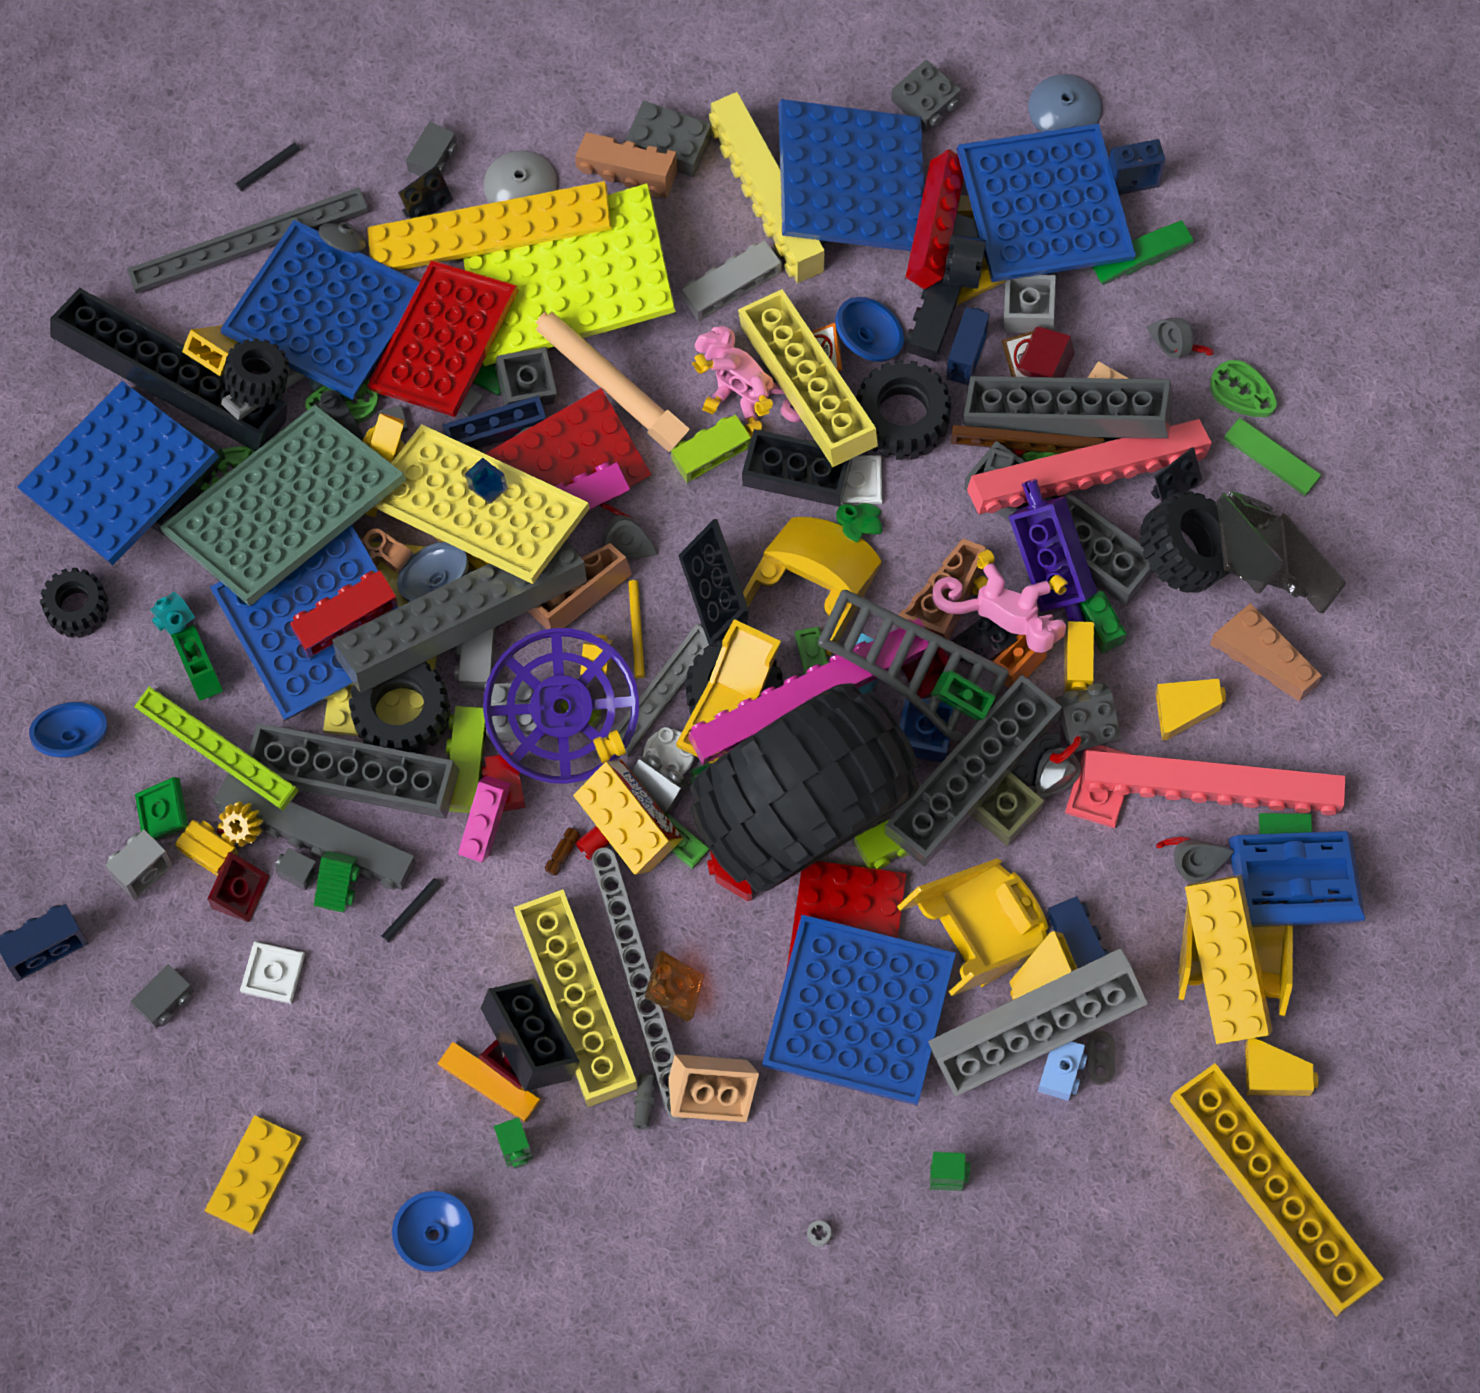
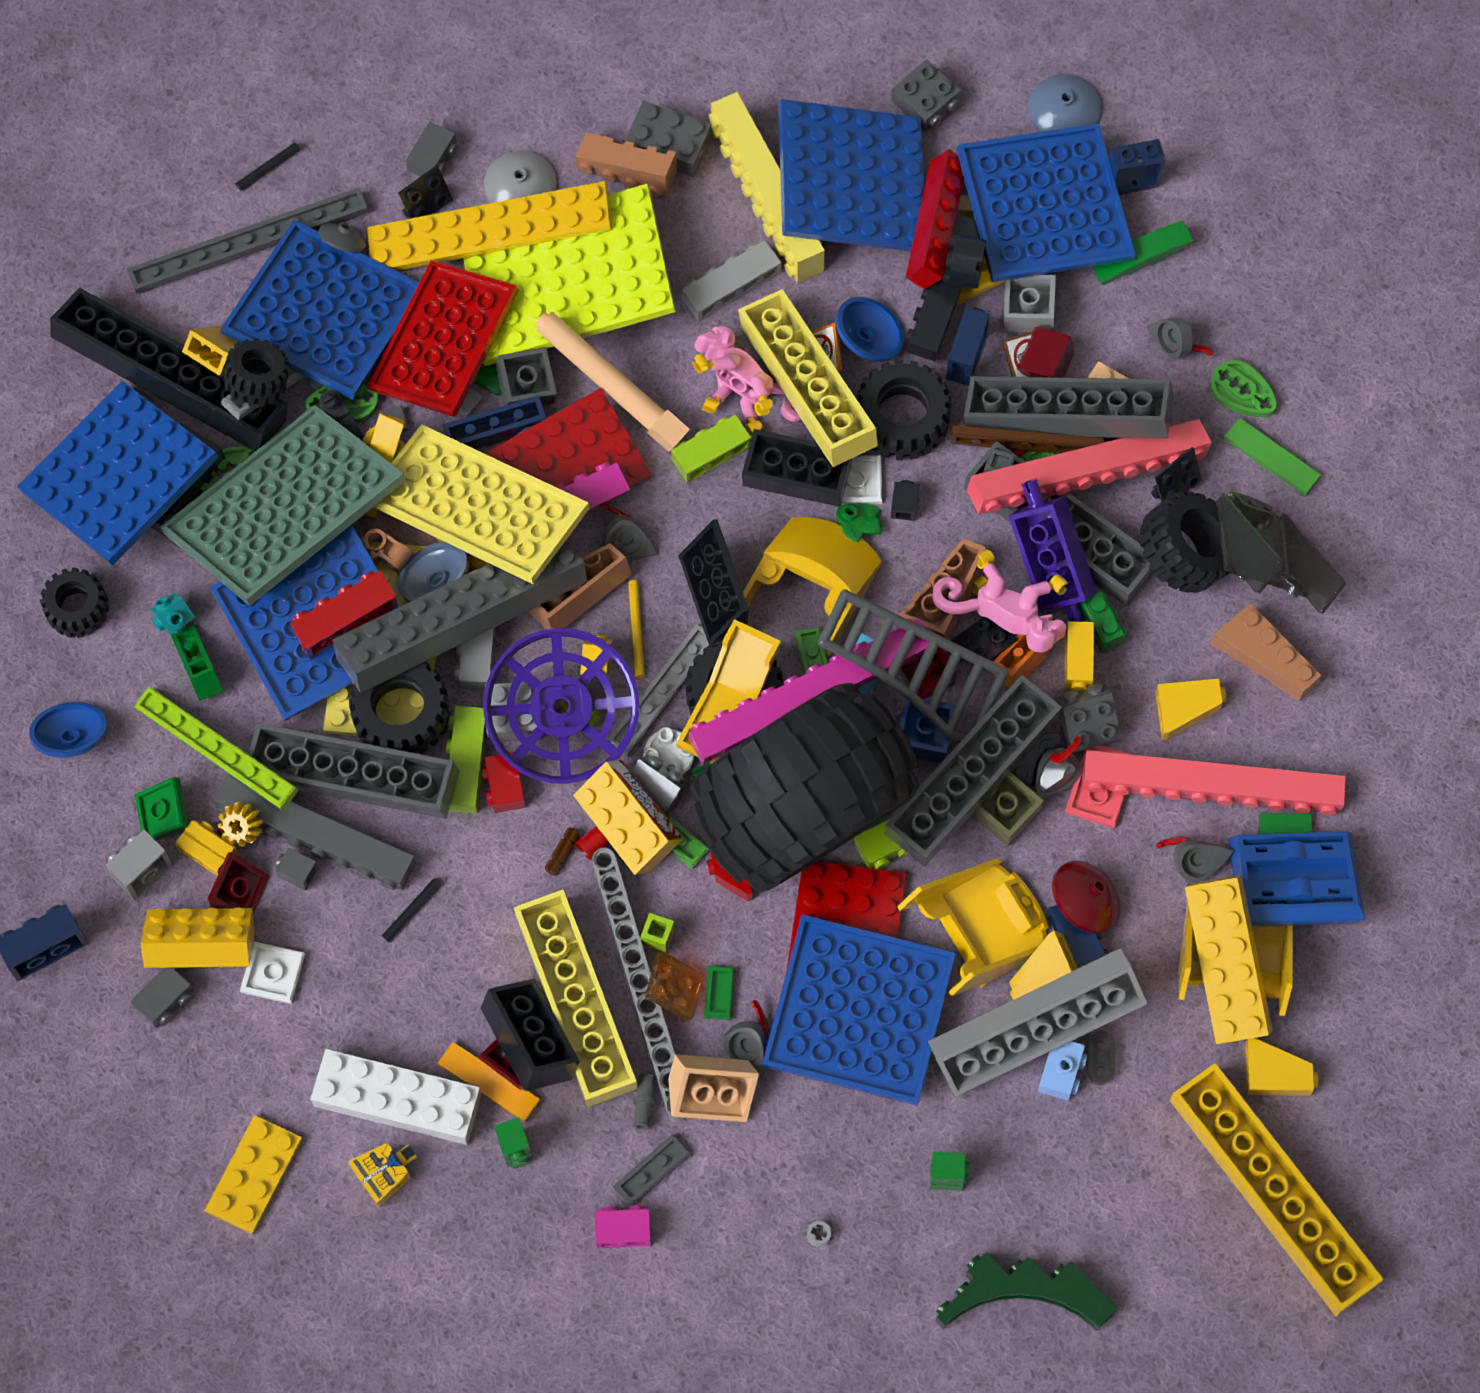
(198, 937): none -> yellow brick
(336, 881): green brick -> none
(383, 1171): none -> yellow torso
(396, 1096): none -> white brick
(430, 1213): blue dish -> none
(484, 818): dark pink brick -> none
(486, 481): clear blue panel -> none
(609, 746): yellow wheel -> none
(622, 1227): none -> dark pink brick
(651, 1170): none -> dark grey tile
(657, 932): none -> lime brick
(719, 993): none -> green tile
(748, 1040): none -> dark grey piece
(905, 500): none -> black brick
(963, 695): green brick -> none
(991, 1283): none -> dark green arch
(1086, 896): none -> dark red dish

